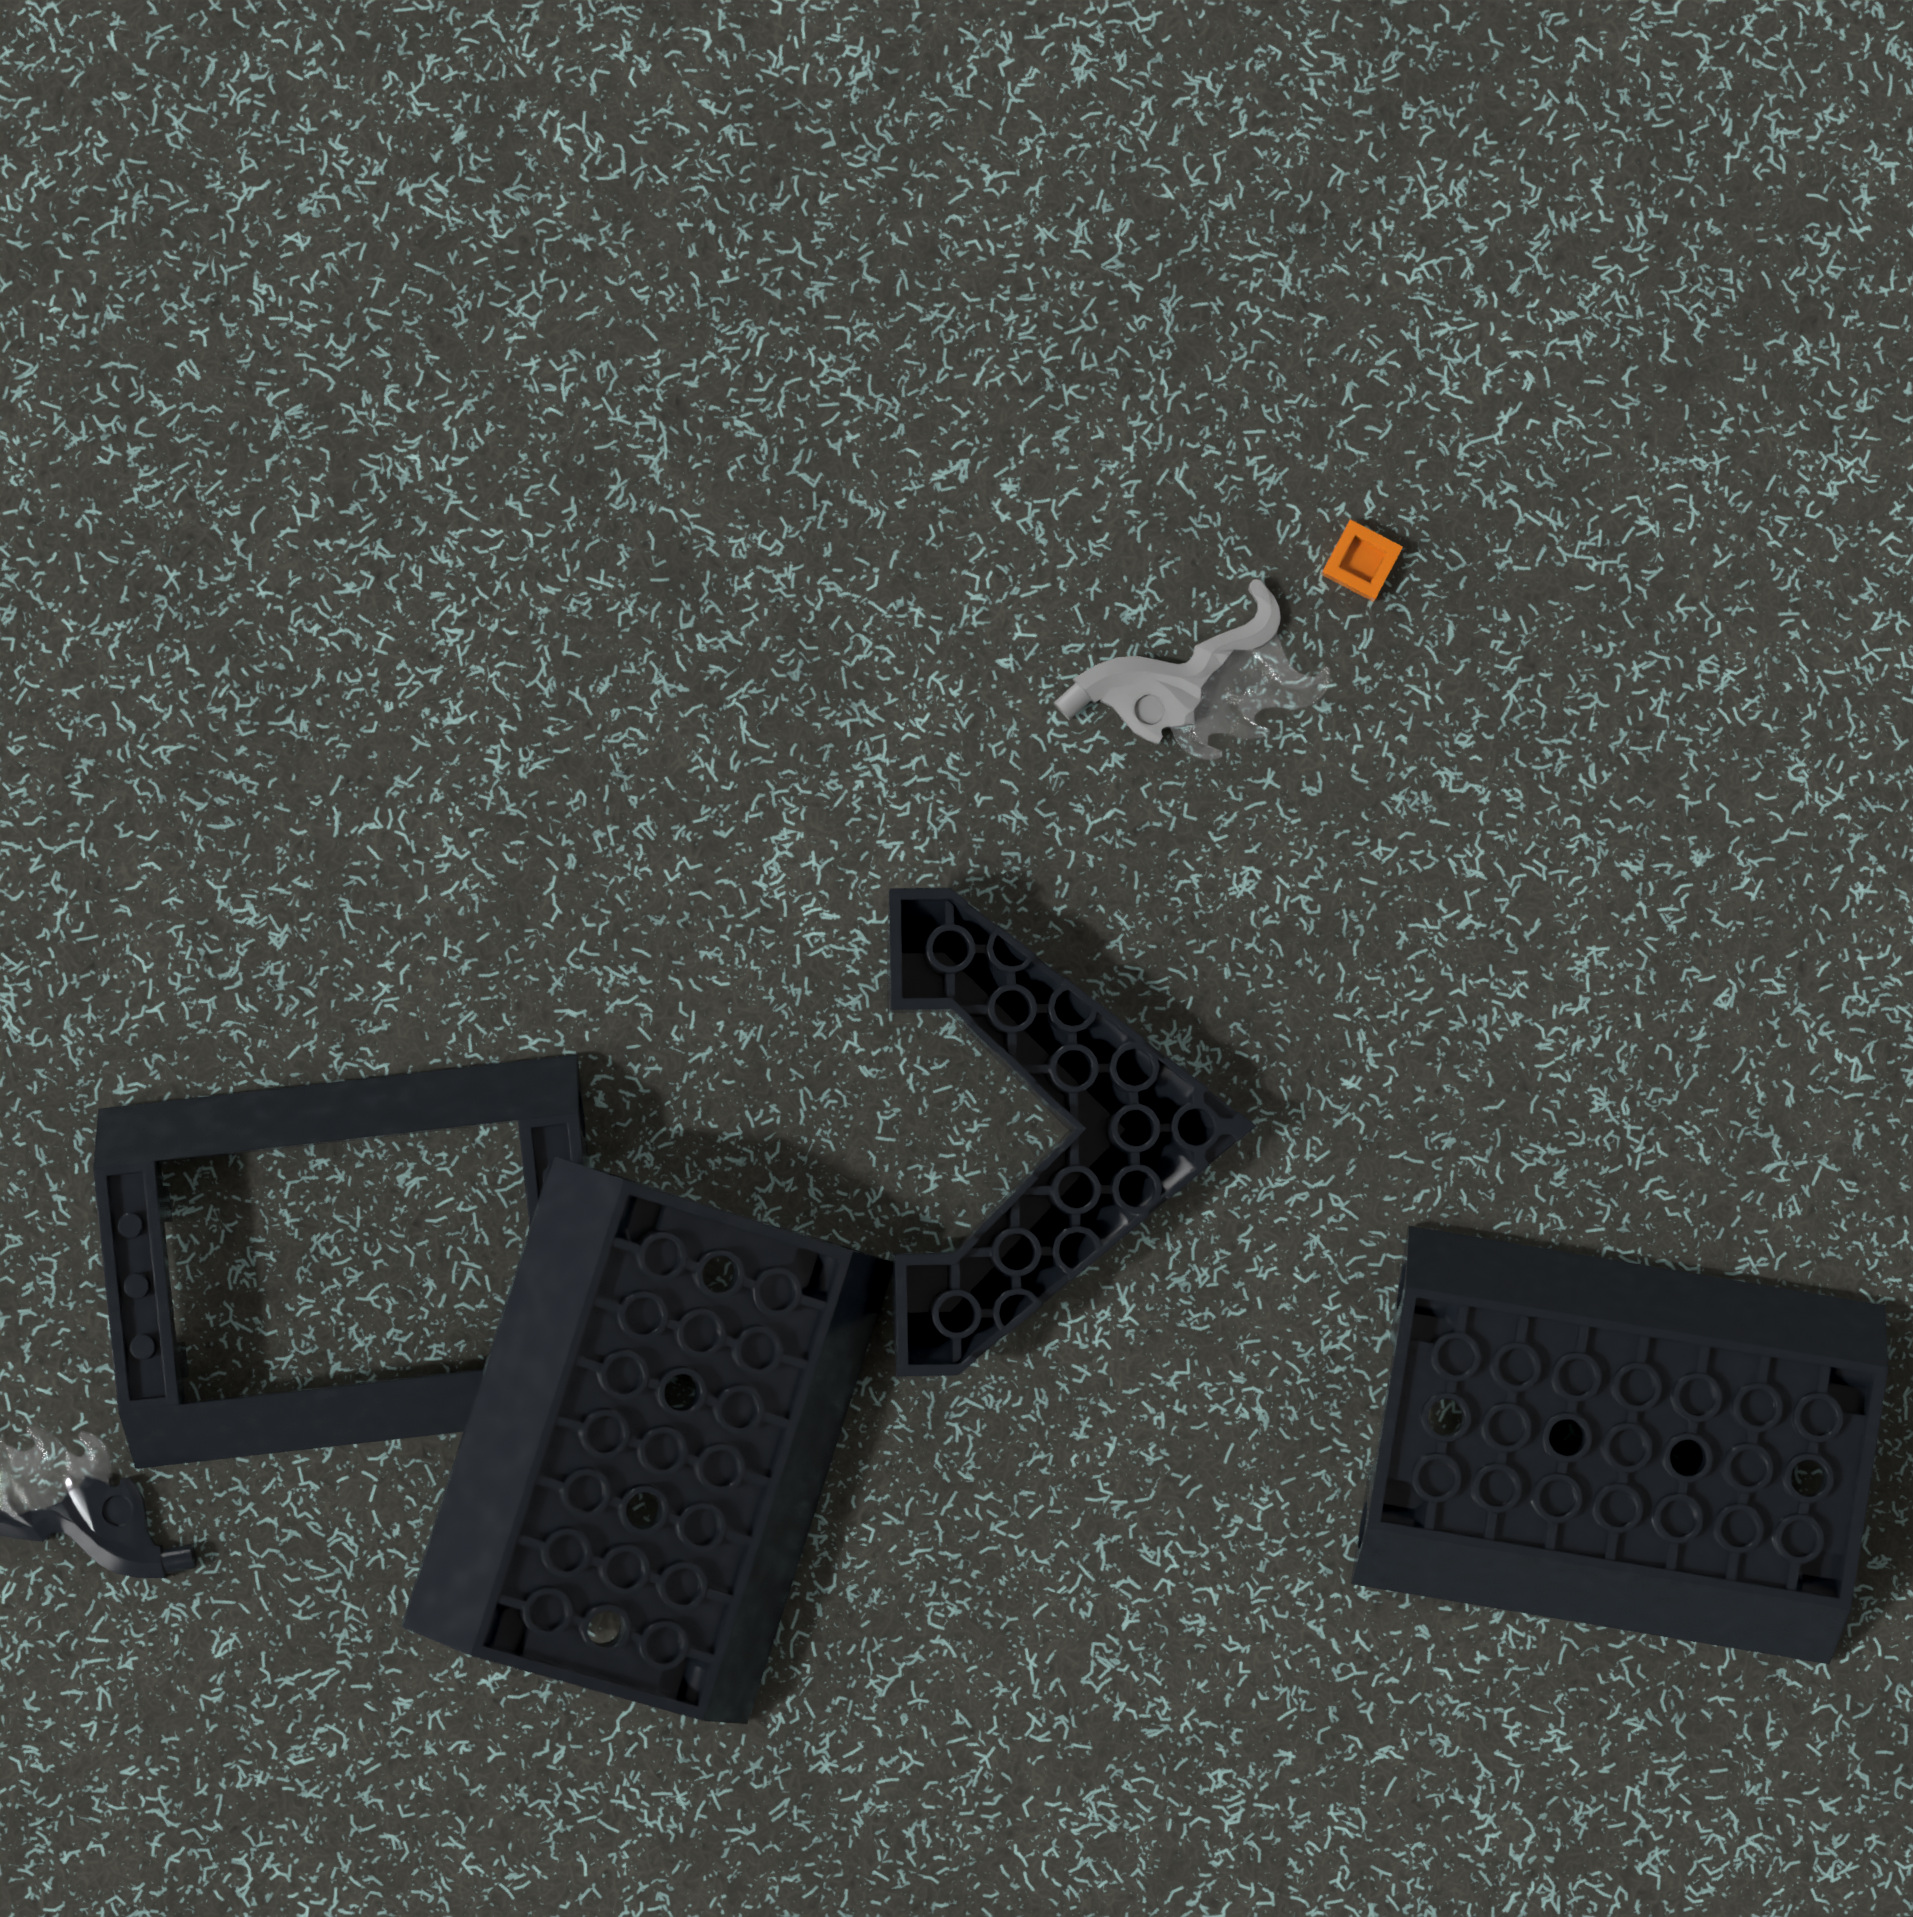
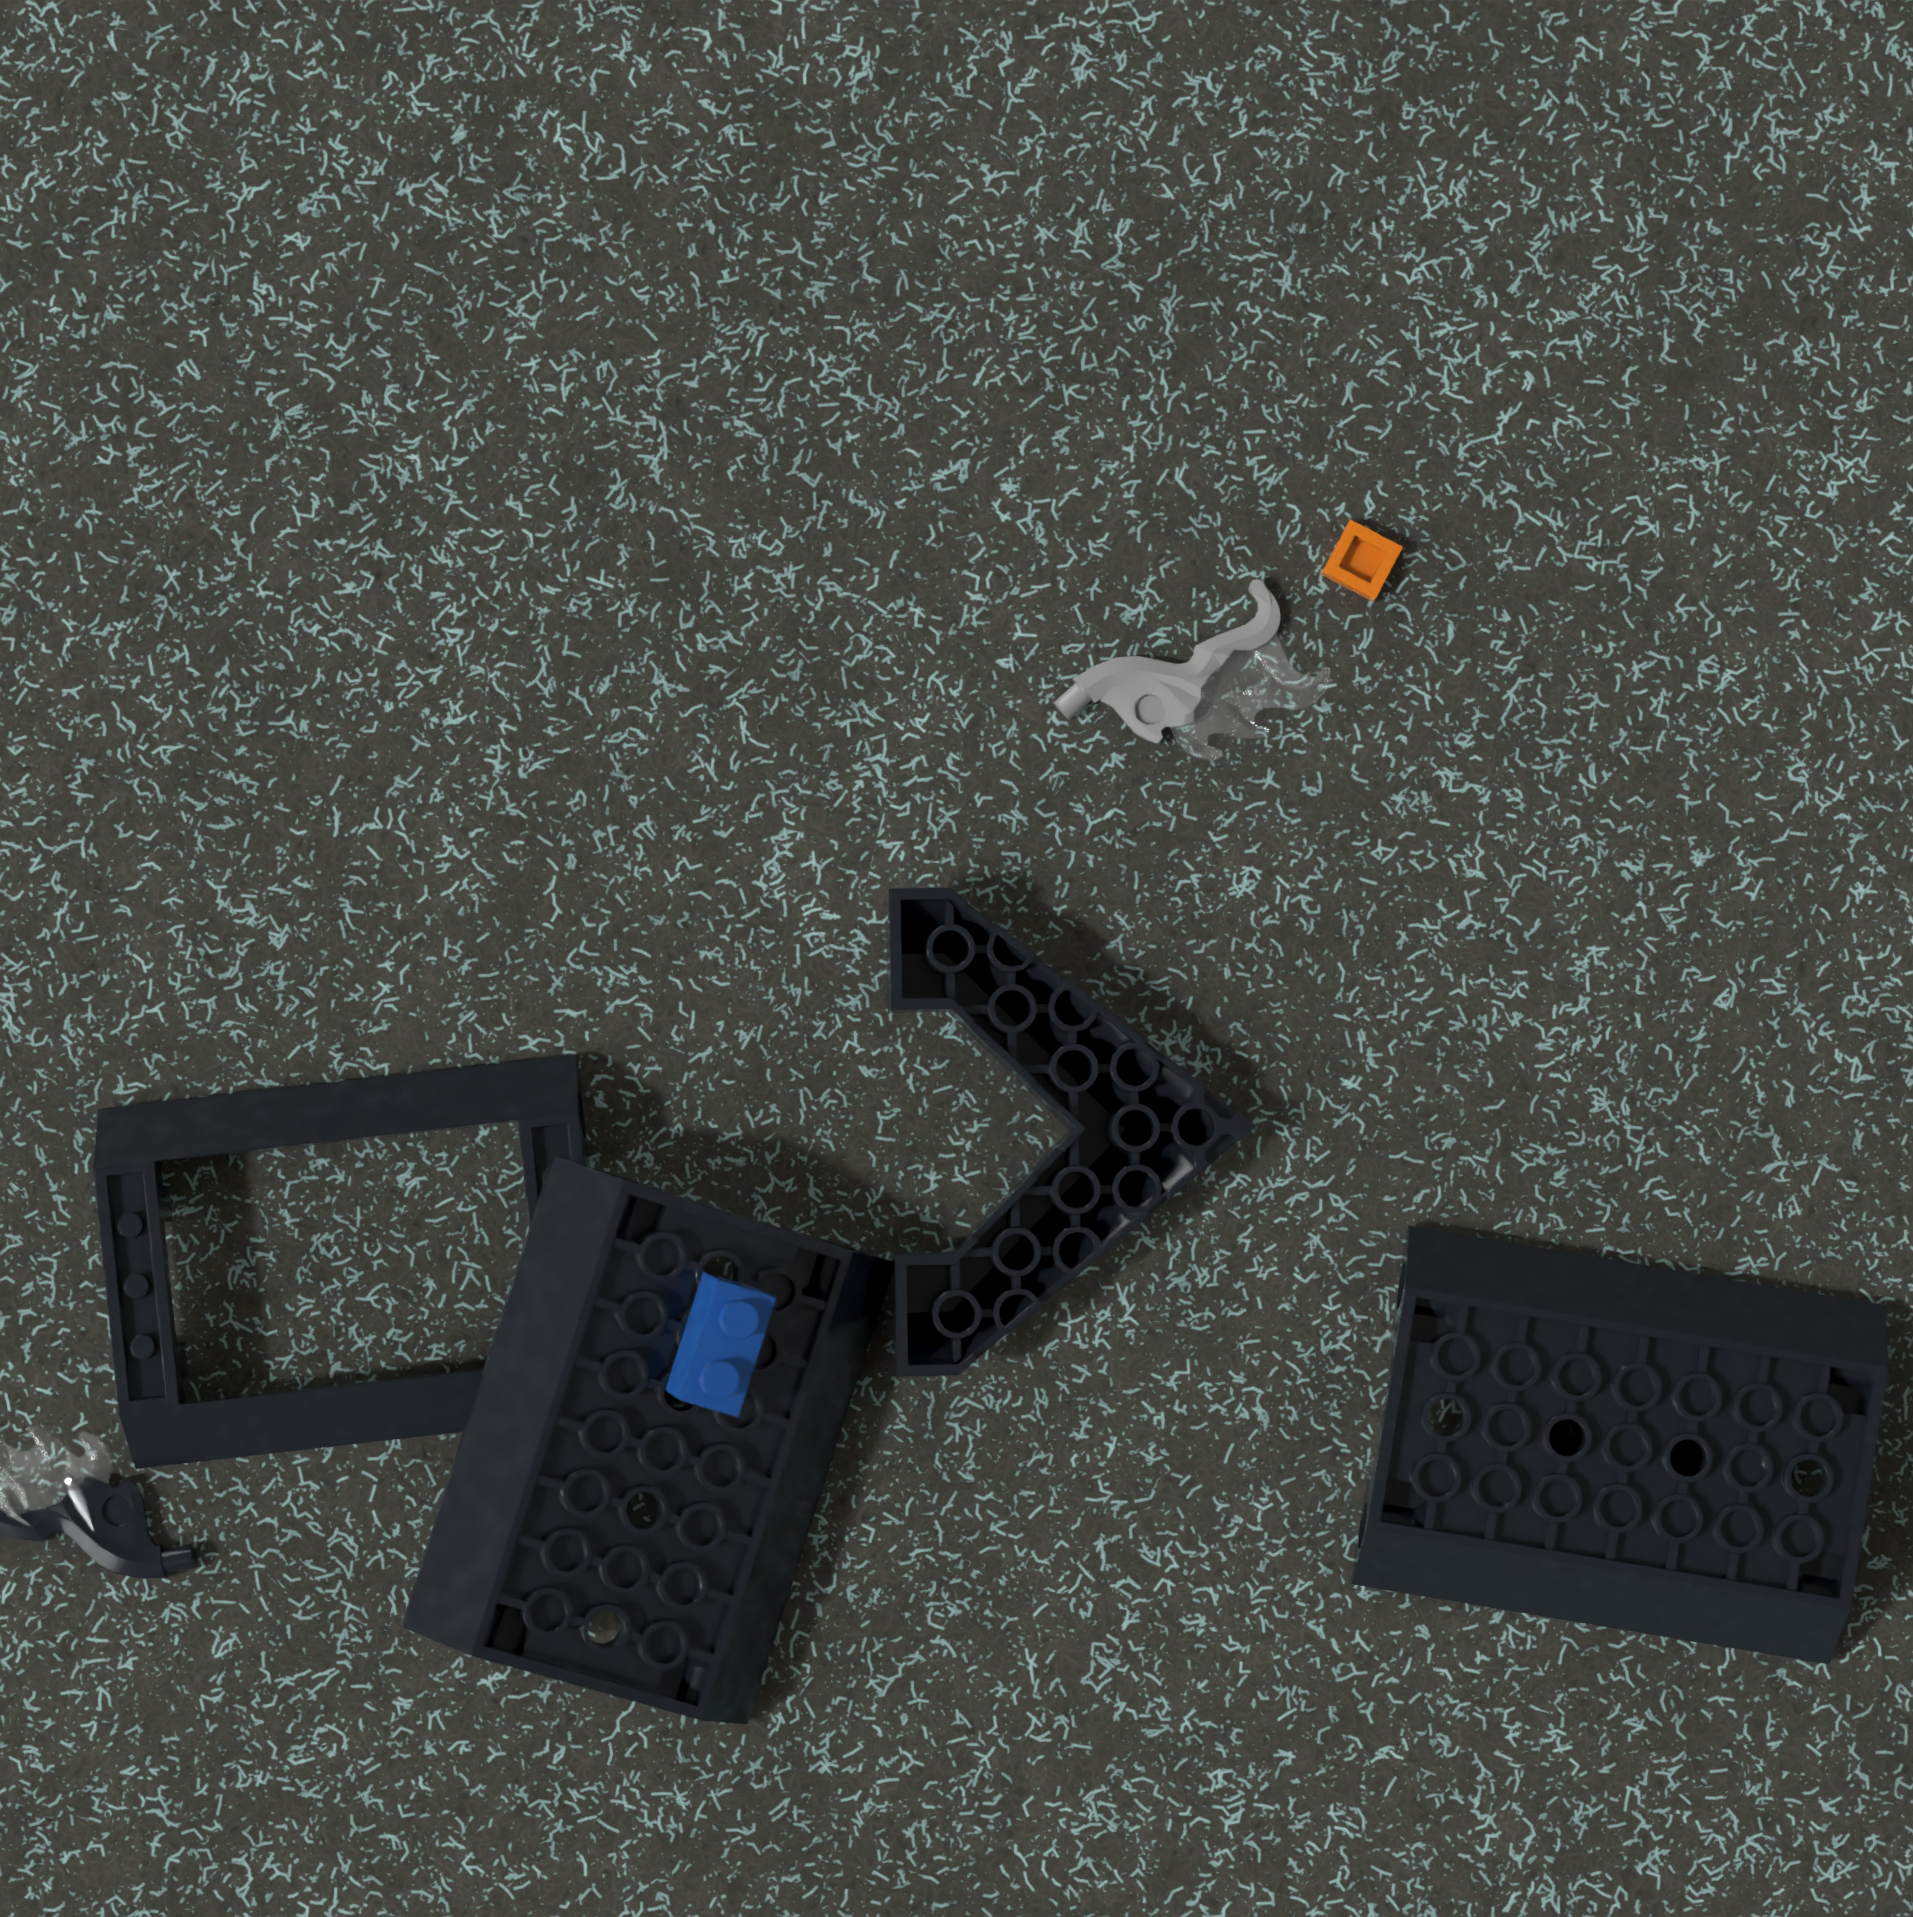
(720, 1344): none -> blue brick

